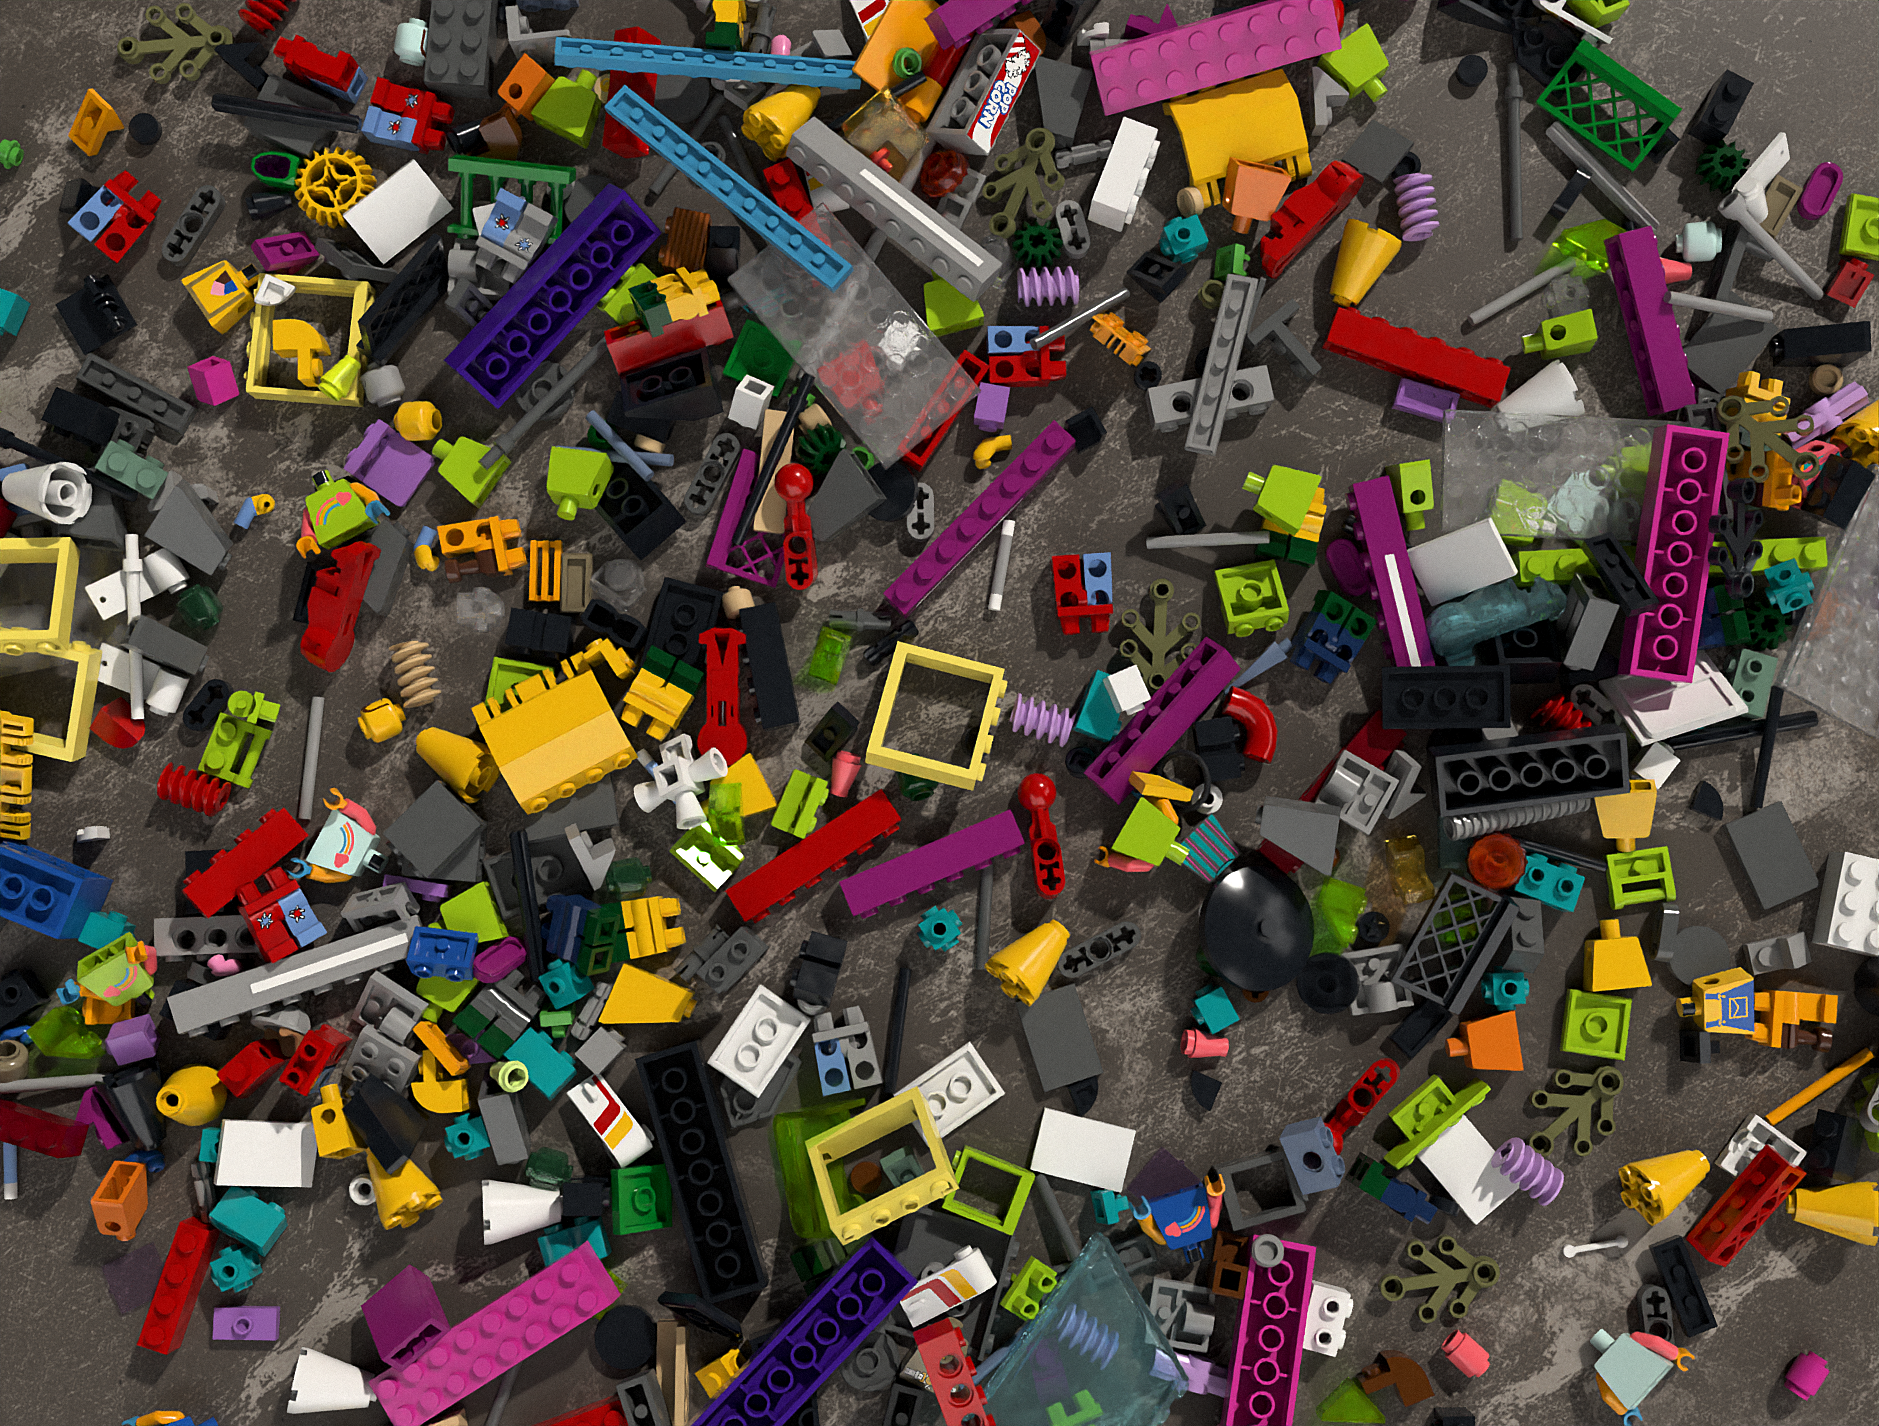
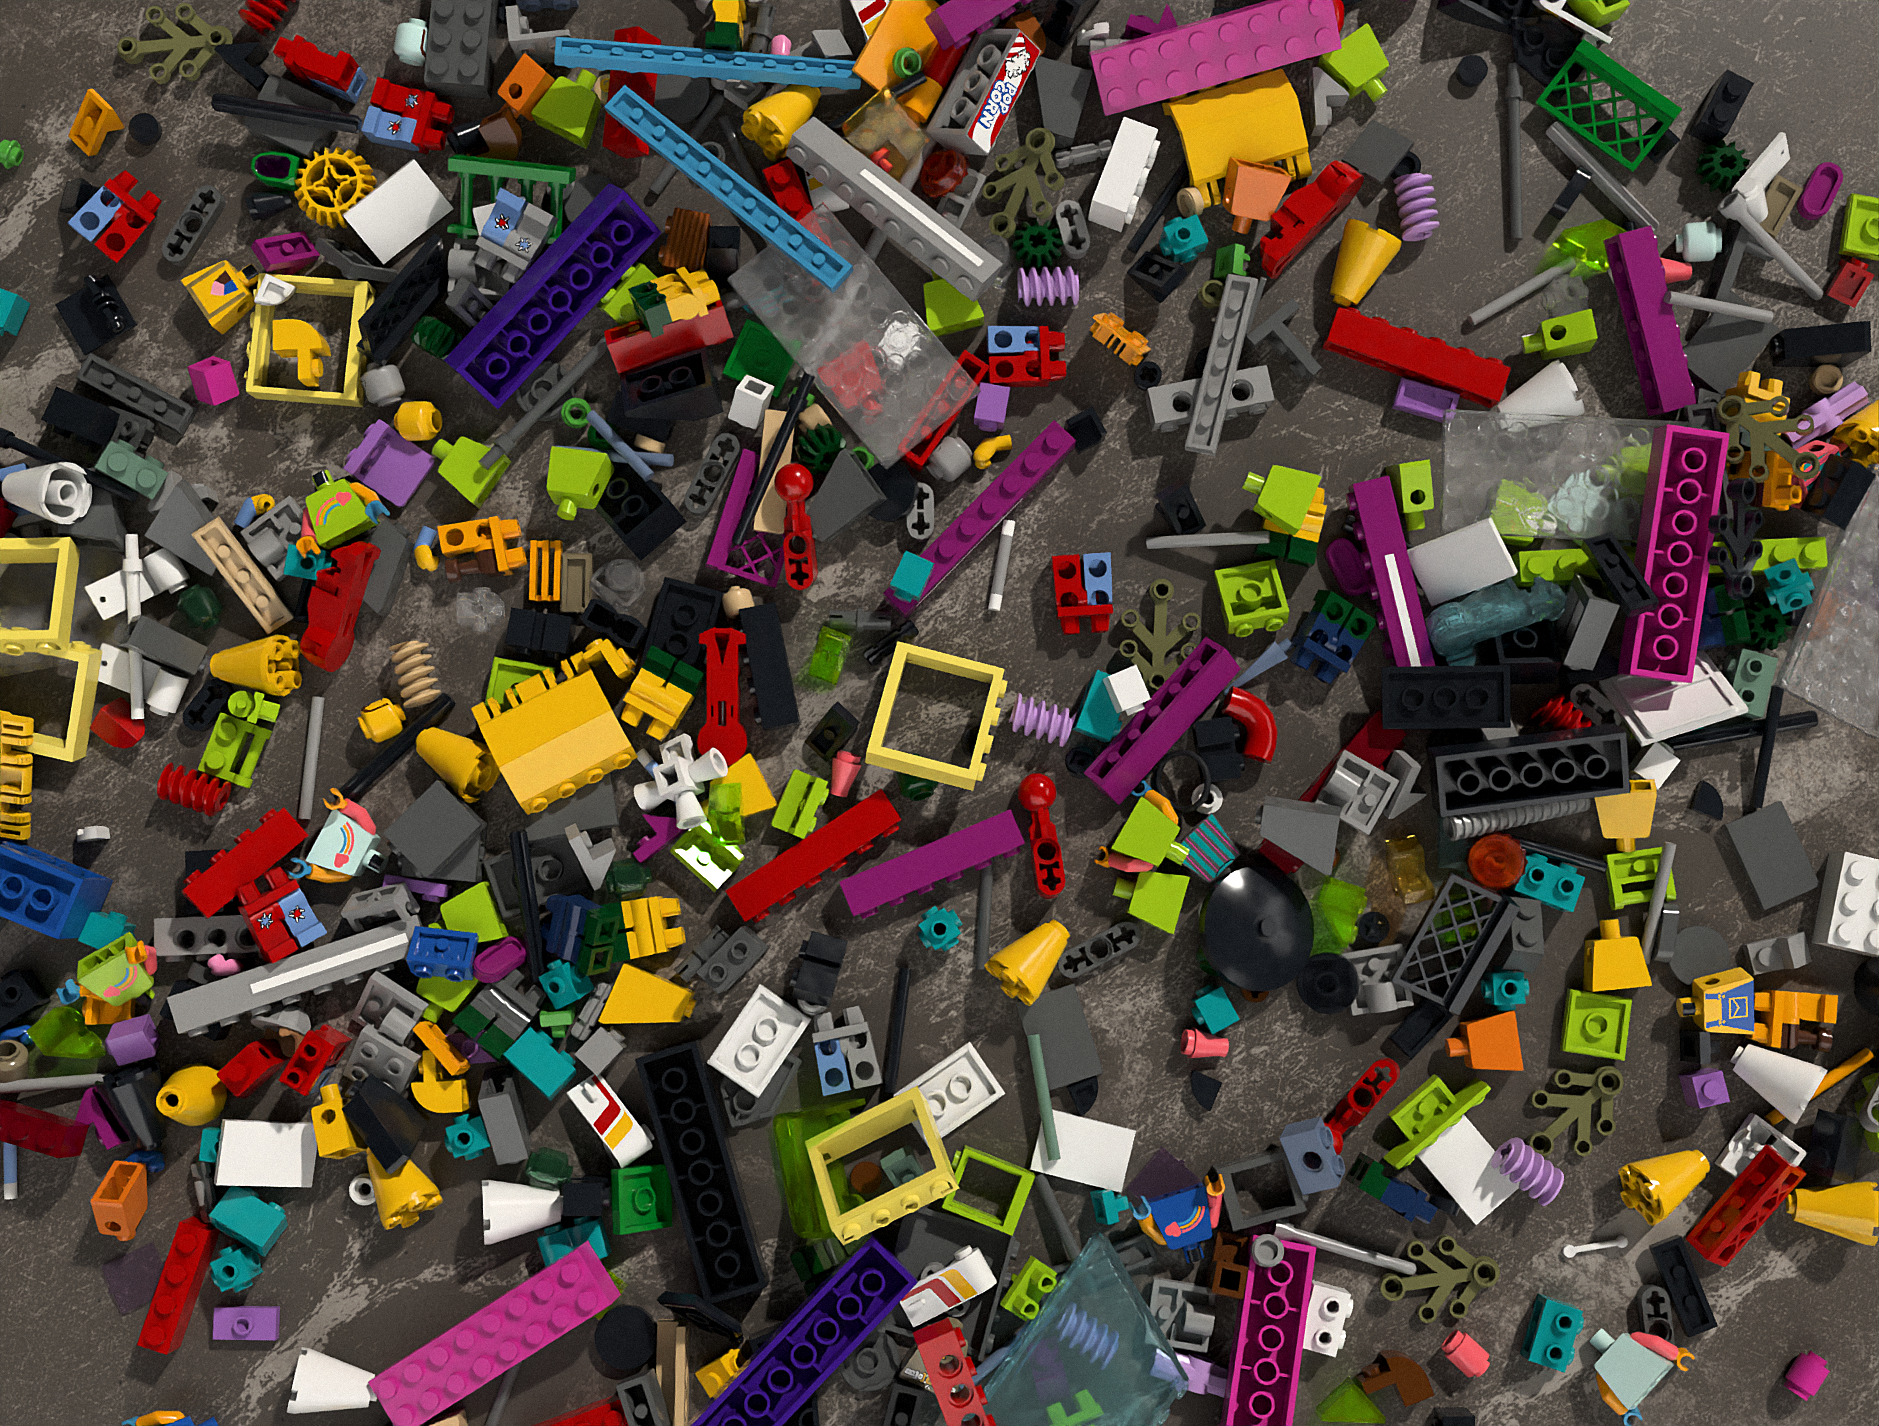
(242, 575): none -> tan tile
(261, 665): none -> yellow cone
(272, 533): none -> light grey plate
(307, 567): none -> teal brick
(339, 378): neon yellow cone -> none
(396, 747): none -> black axle
(405, 1318): magenta brick -> none
(435, 337): none -> dark green gear
(510, 1075): yellowish green cone -> none
(566, 409): none -> bright green plate
(666, 833): none -> magenta slope
(911, 577): none -> teal brick
(949, 459): none -> light grey head
(1043, 1097): none -> sand green bar
(1079, 318): dark grey bar -> none
(1154, 898): none -> lime torso
(1158, 208): none -> black bar
(1159, 787): yellow tile -> none
(1285, 1231): none -> light grey piece
(1552, 1333): none -> teal brick
(1657, 899): none -> light grey bar
(1704, 1088): none -> medium lavender brick
(1779, 1078): none -> white cone

